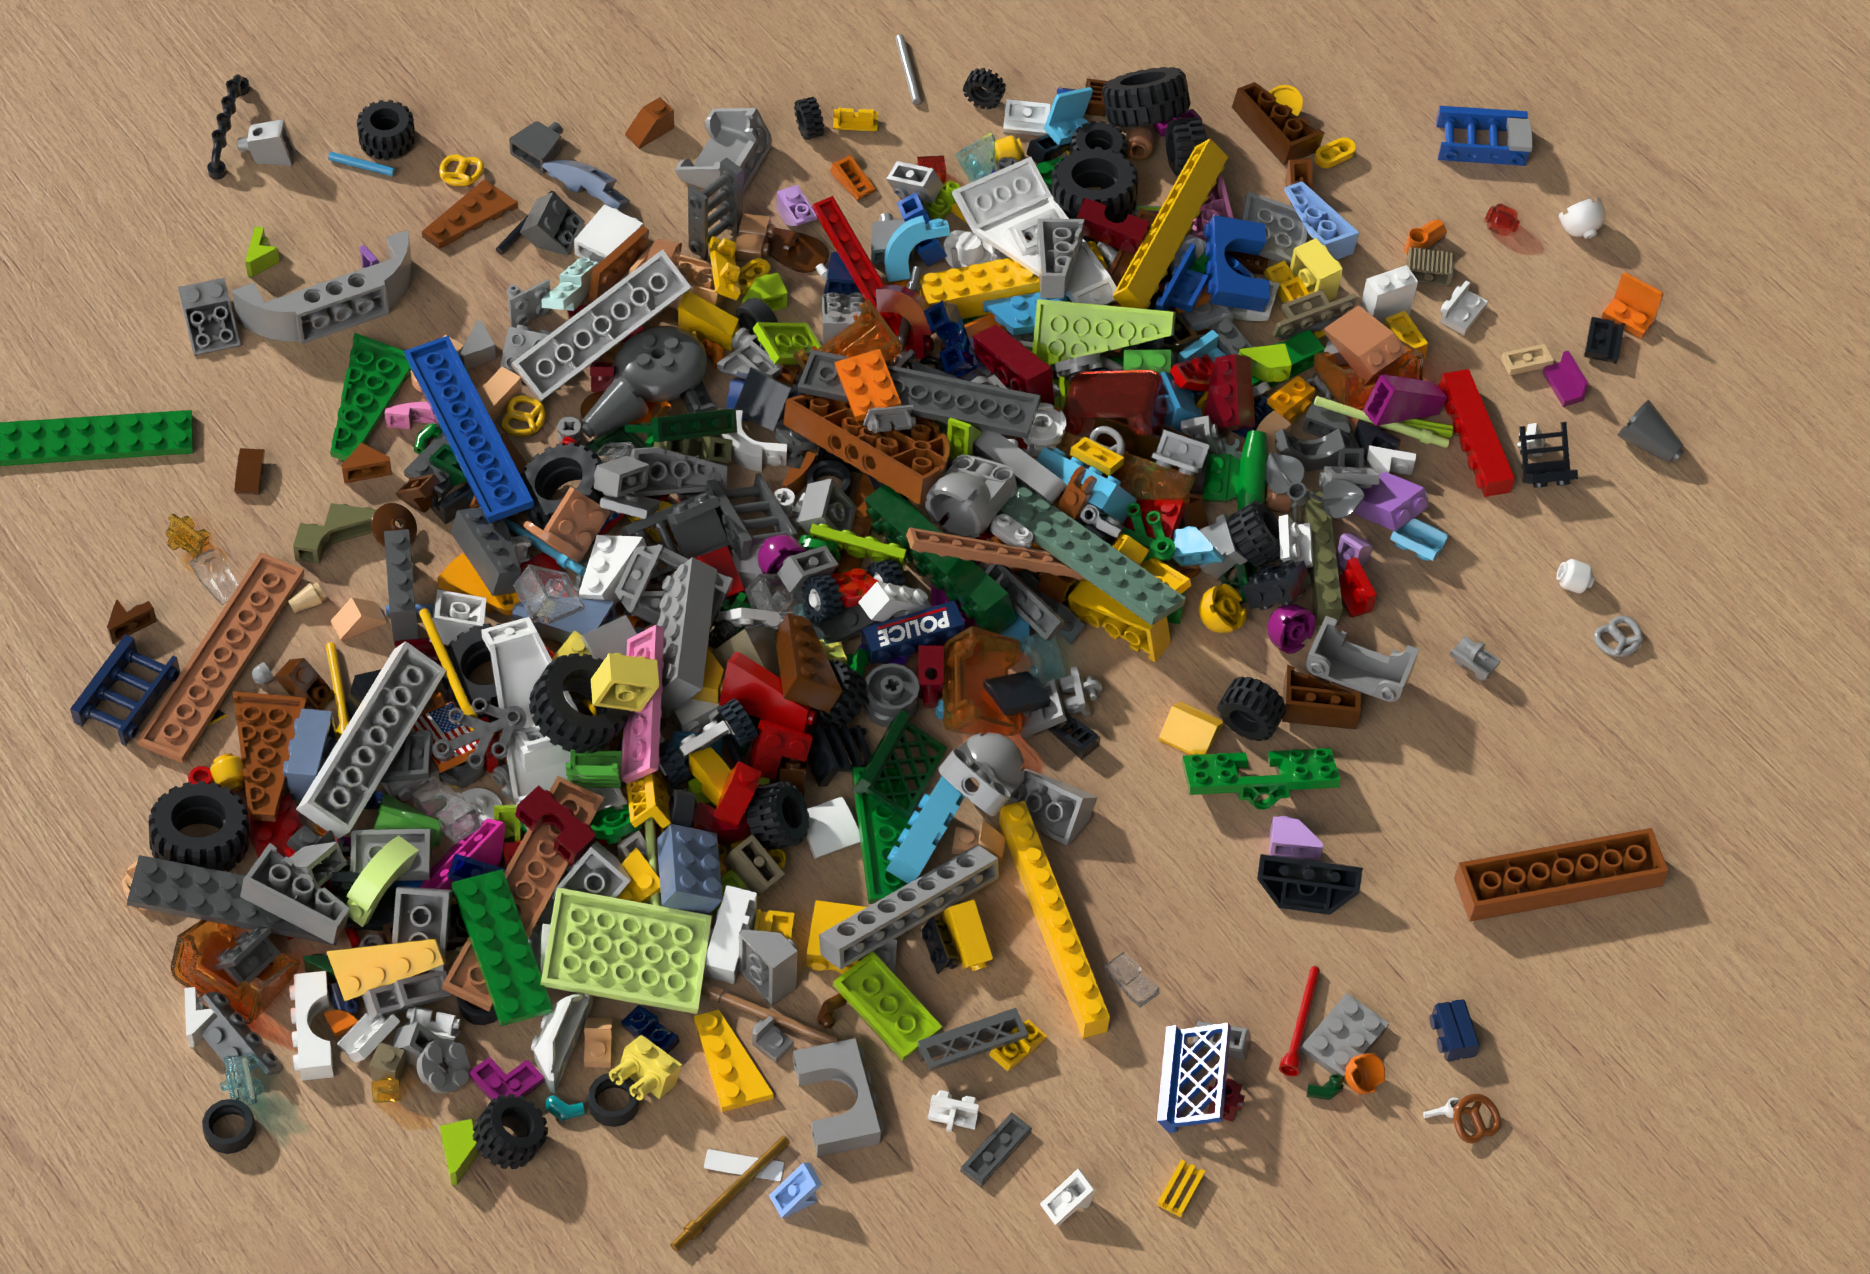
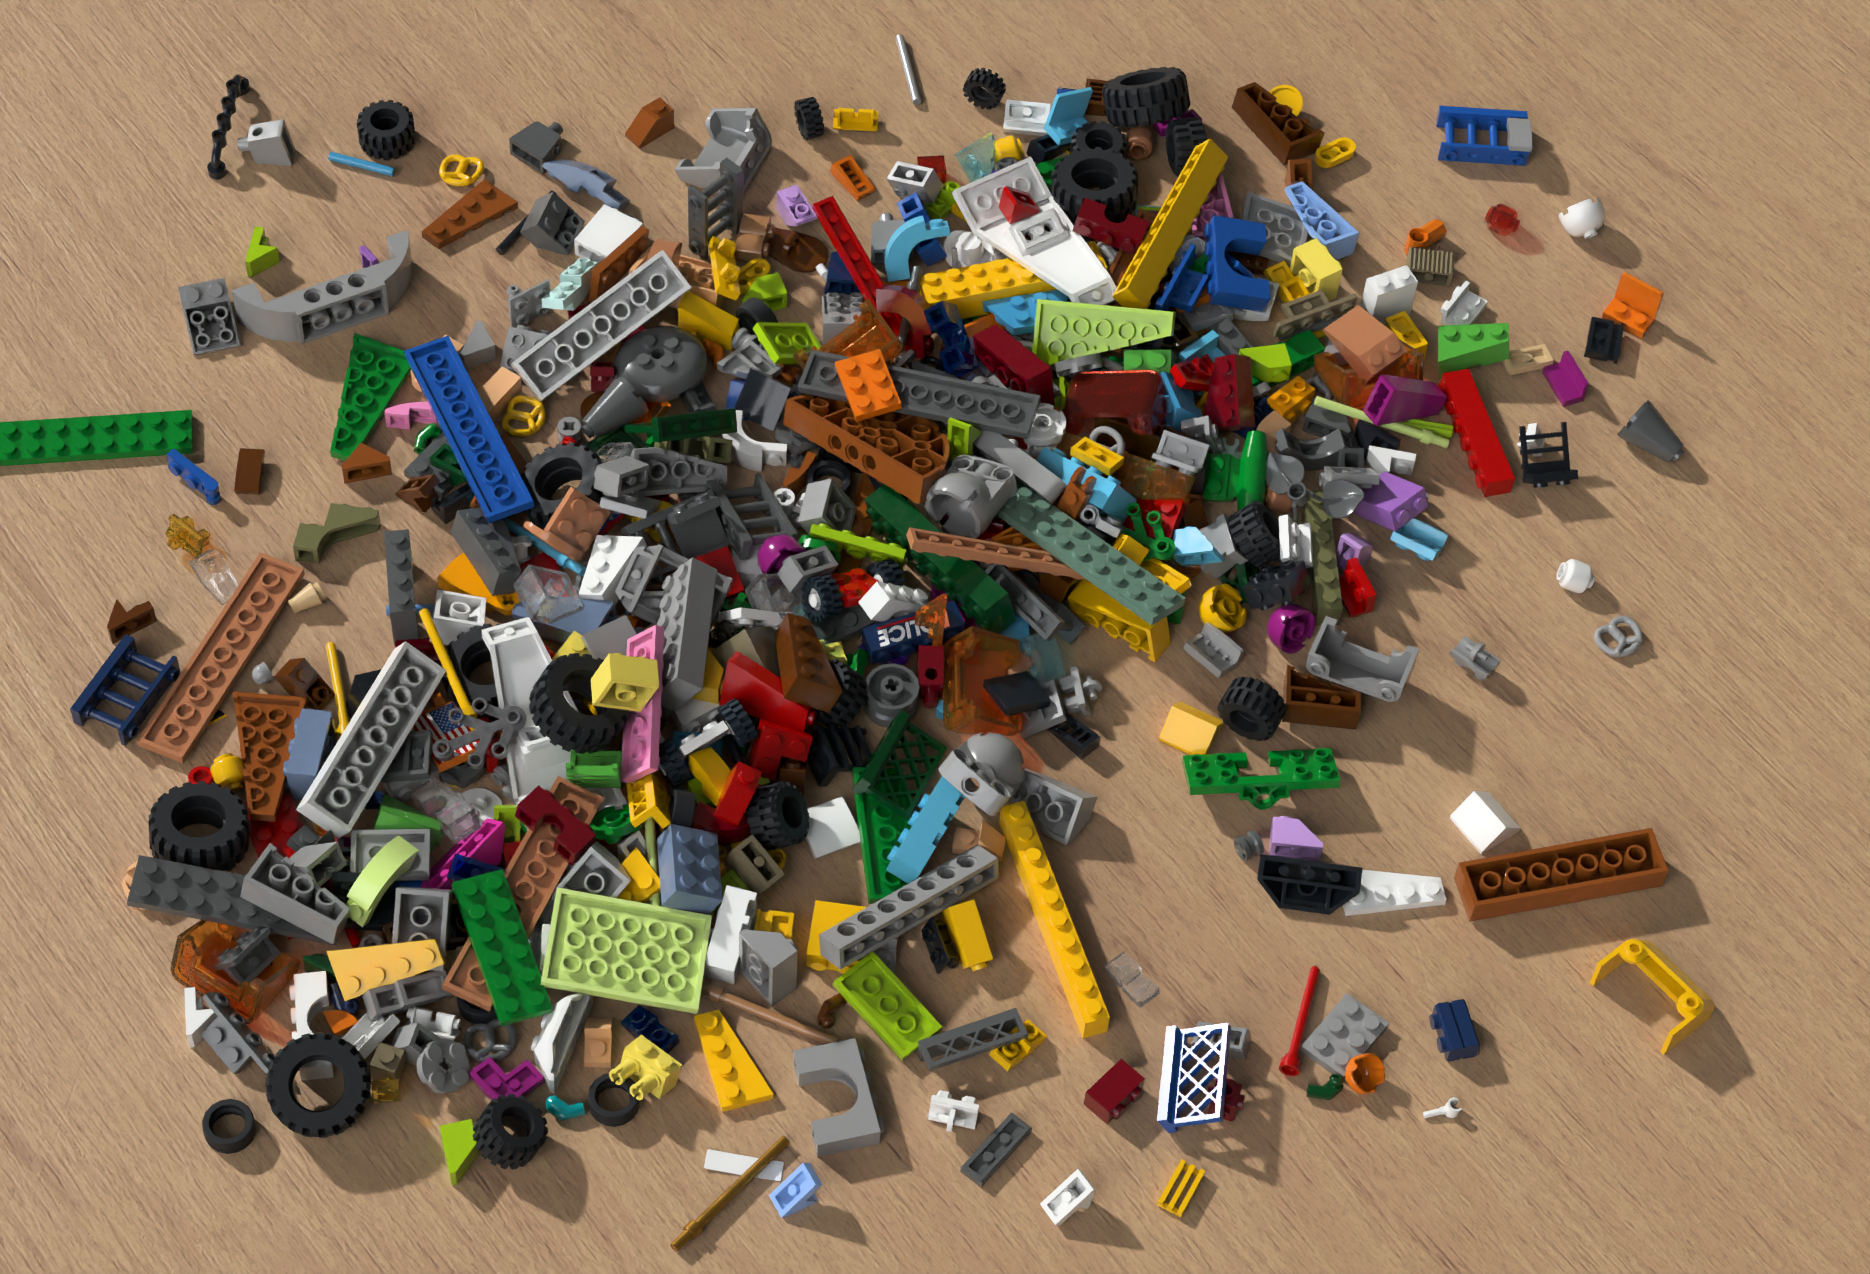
(194, 476): none -> blue plate
(240, 1080): clear light blue hips -> none
(292, 1058): none -> black tyre
(357, 617): light nougat slope -> none
(385, 518): reddish brown dish -> none
(491, 1044): none -> dark grey piece
(770, 1039): light grey bracket -> none
(880, 419): light grey hinge -> none
(933, 616): none -> clear orange slope
(1011, 531): white plate -> none
(1017, 205): none -> red slope
(1057, 250): light grey wedge -> none
(1114, 1092): none -> dark red brick
(1214, 650): none -> light grey bracket
(1248, 845): none -> dark grey wheel
(1393, 892): none -> white wing
(1471, 345): none -> bright green wedge
(1476, 1118): dark orange piece -> none
(1484, 821): none -> white slope
(1689, 998): none -> yellow windscreen

